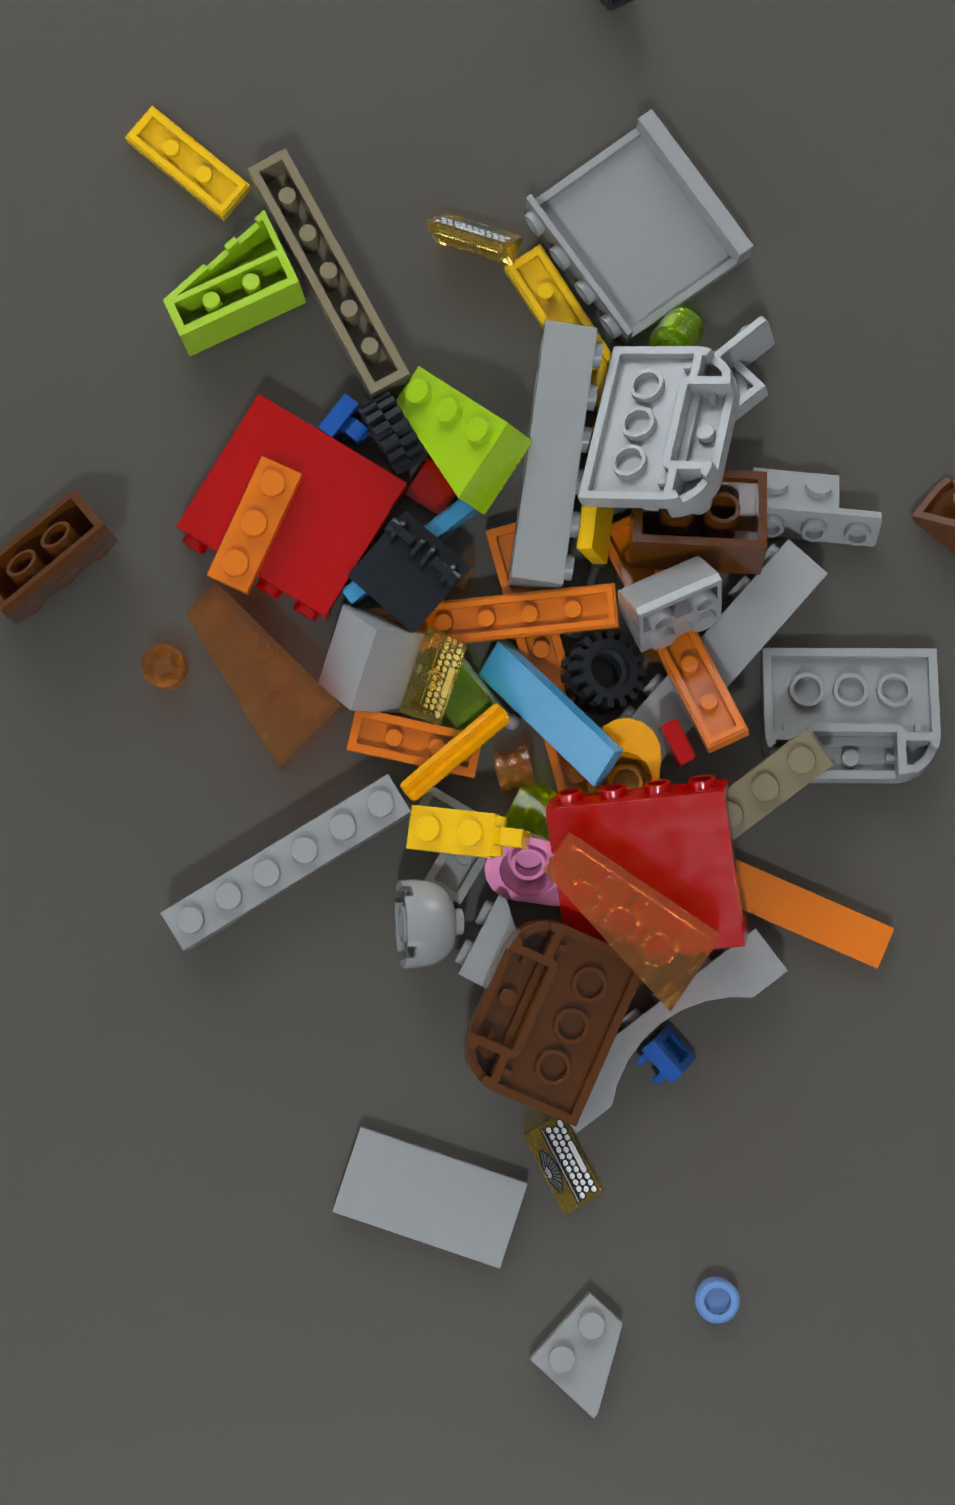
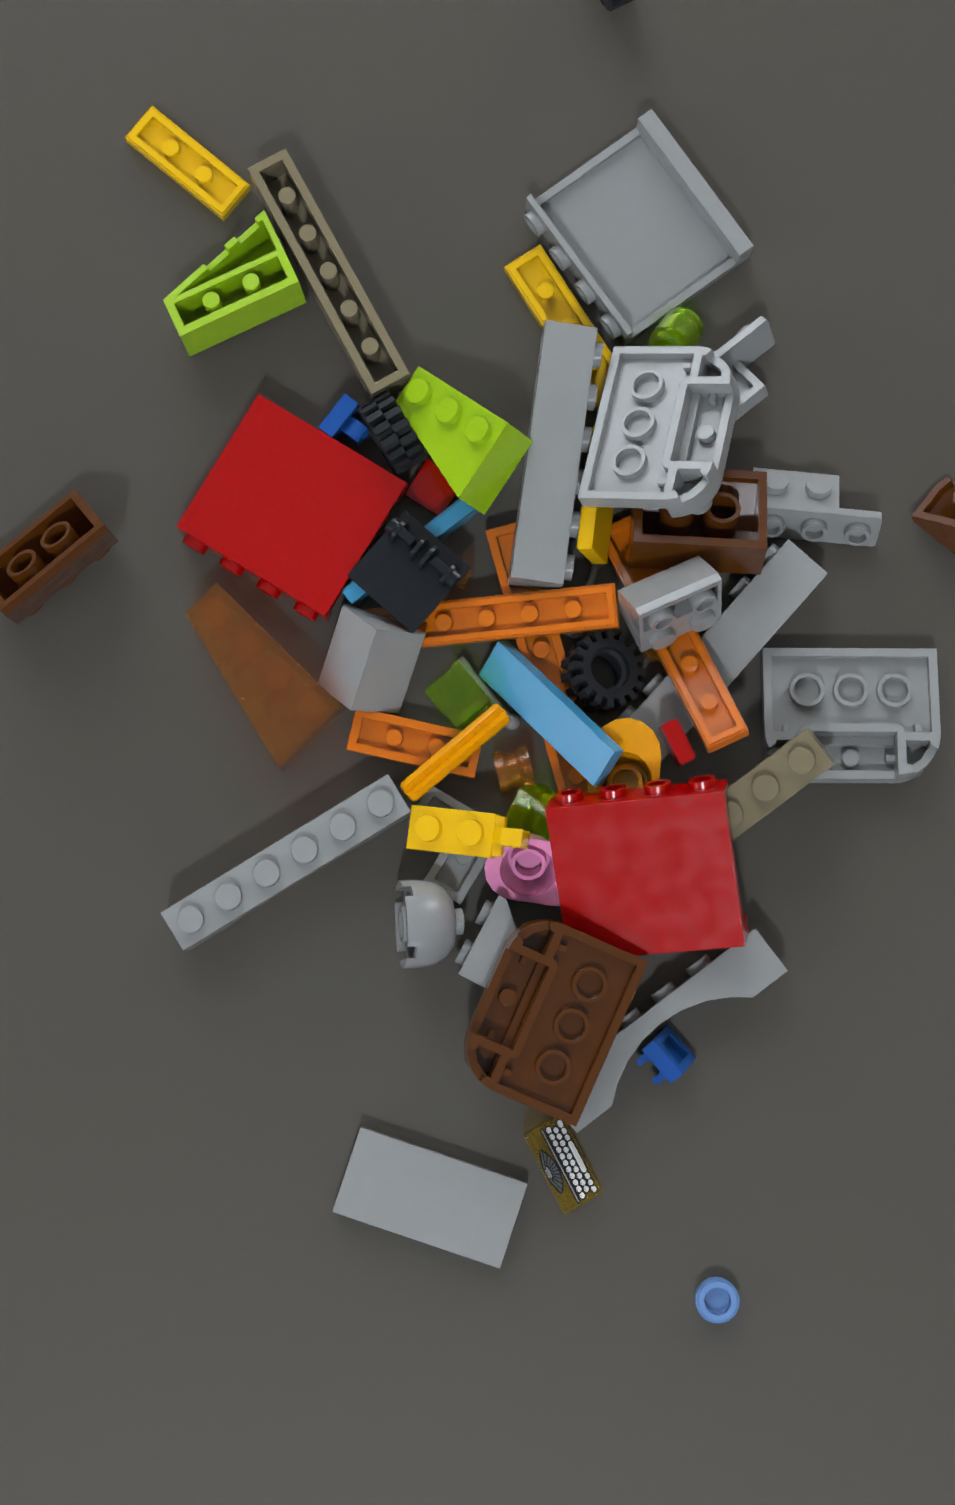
(157, 663): clear orange wheel -> none
(255, 525): orange plate -> none
(433, 676): clear yellow slope -> none
(475, 238): clear yellow slope -> none
(581, 1352): light grey wing -> none
(640, 923): clear orange wedge -> none
(812, 916): orange tile -> none

